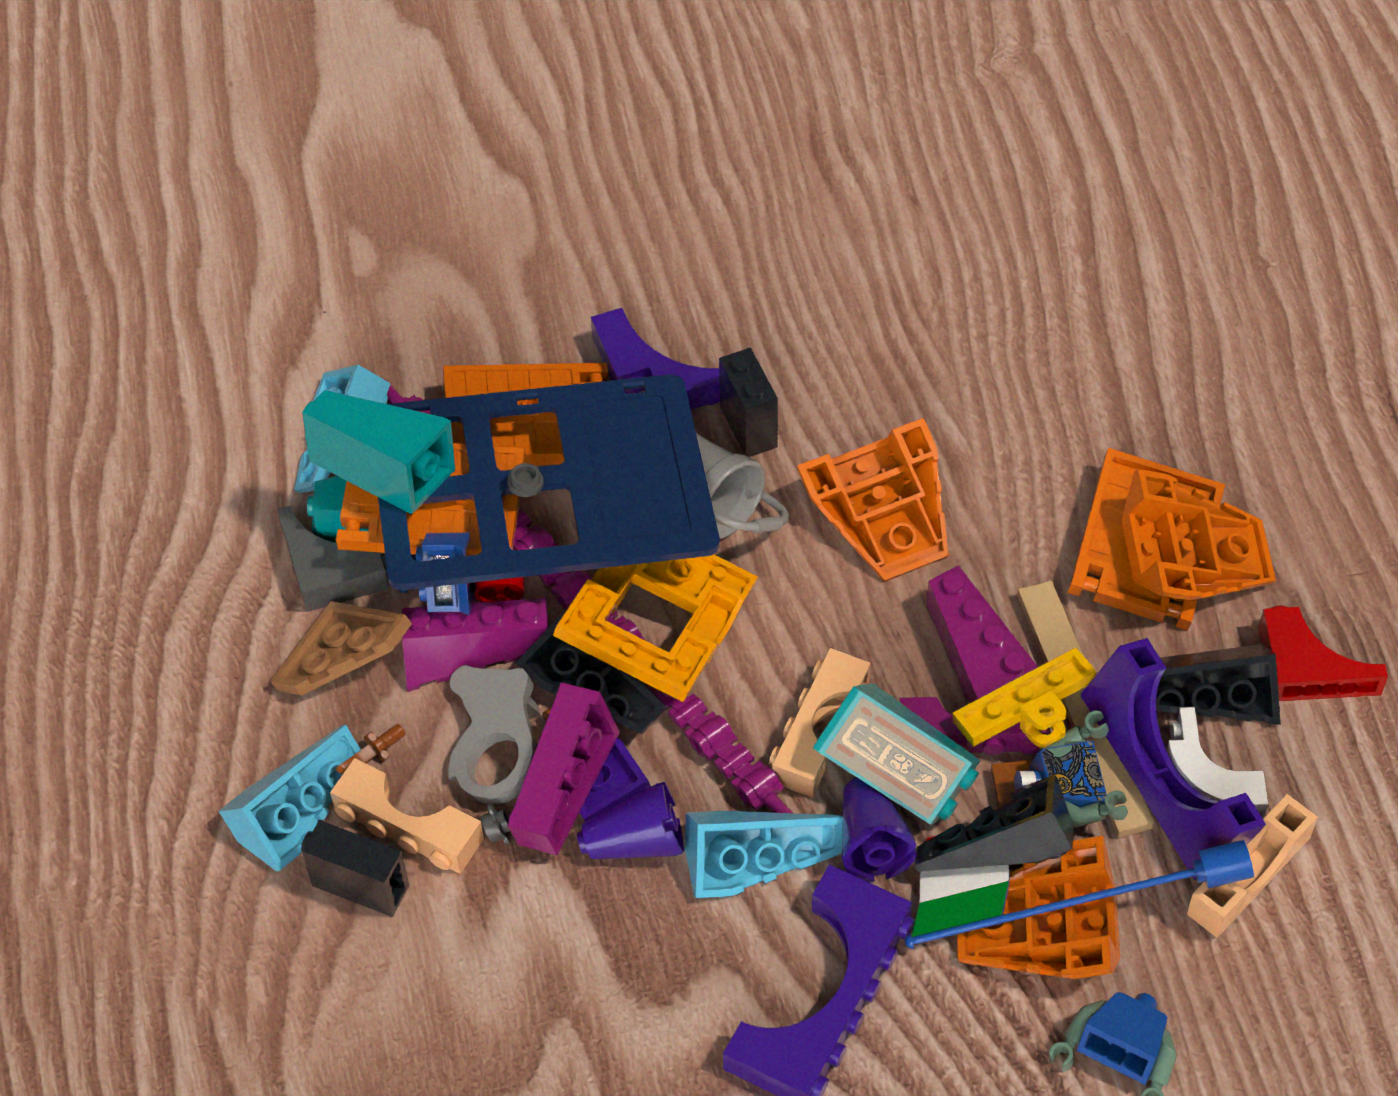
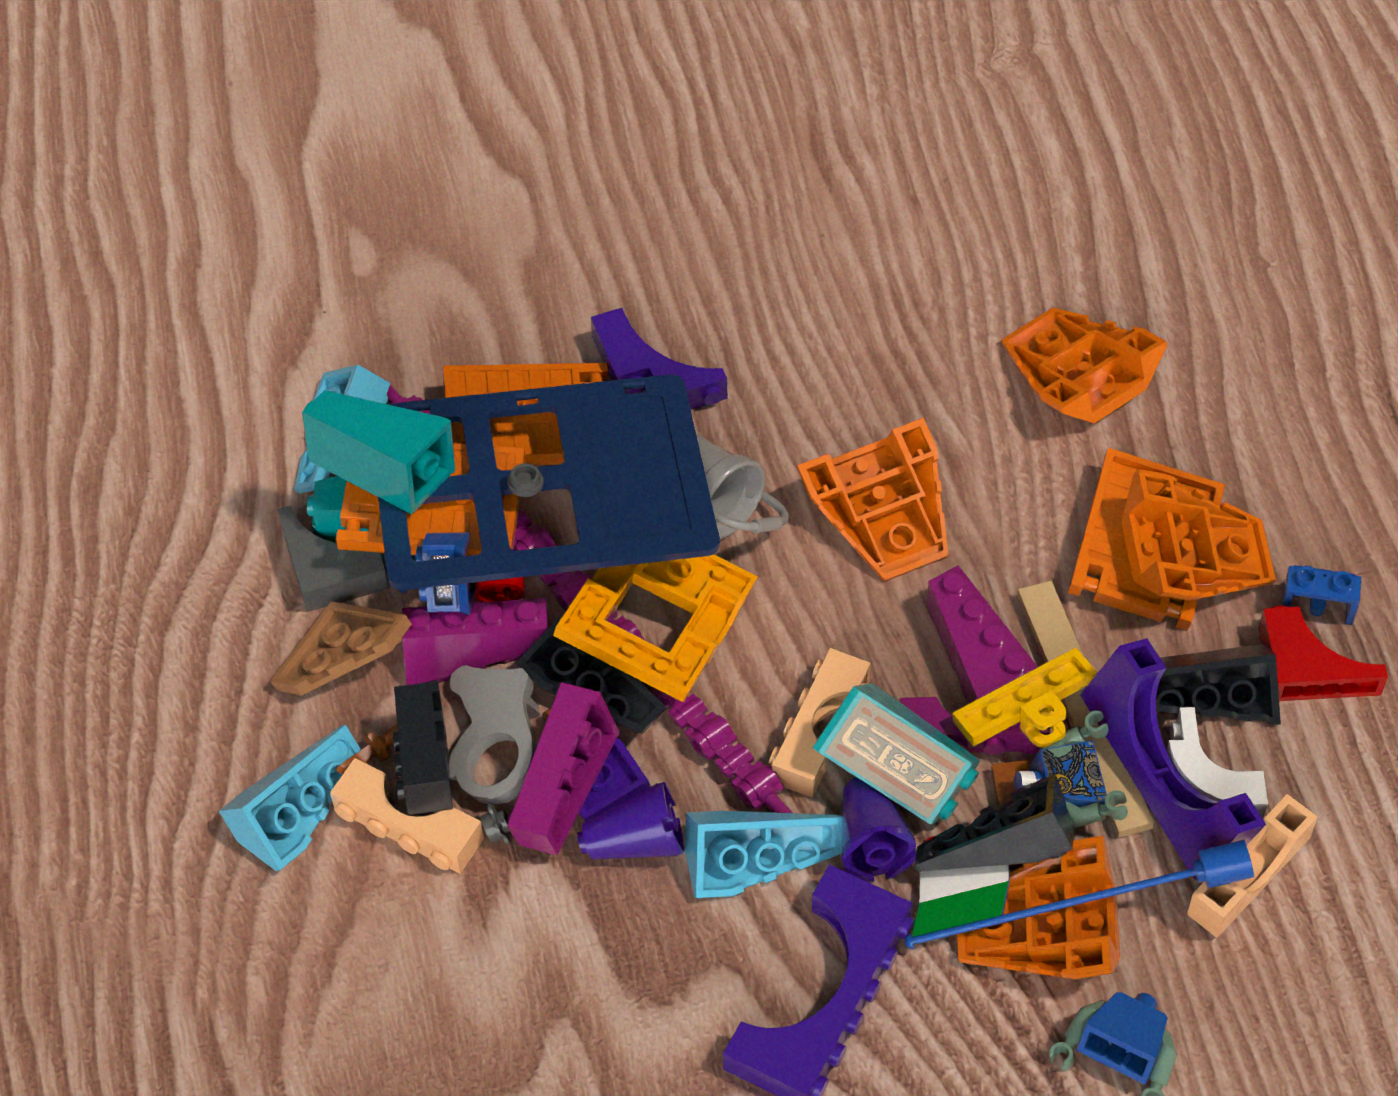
(355, 867): black brick -> none
(422, 749): none -> black wedge
(748, 402): black brick -> none
(1084, 364): none -> orange wedge
(1322, 586): none -> blue window

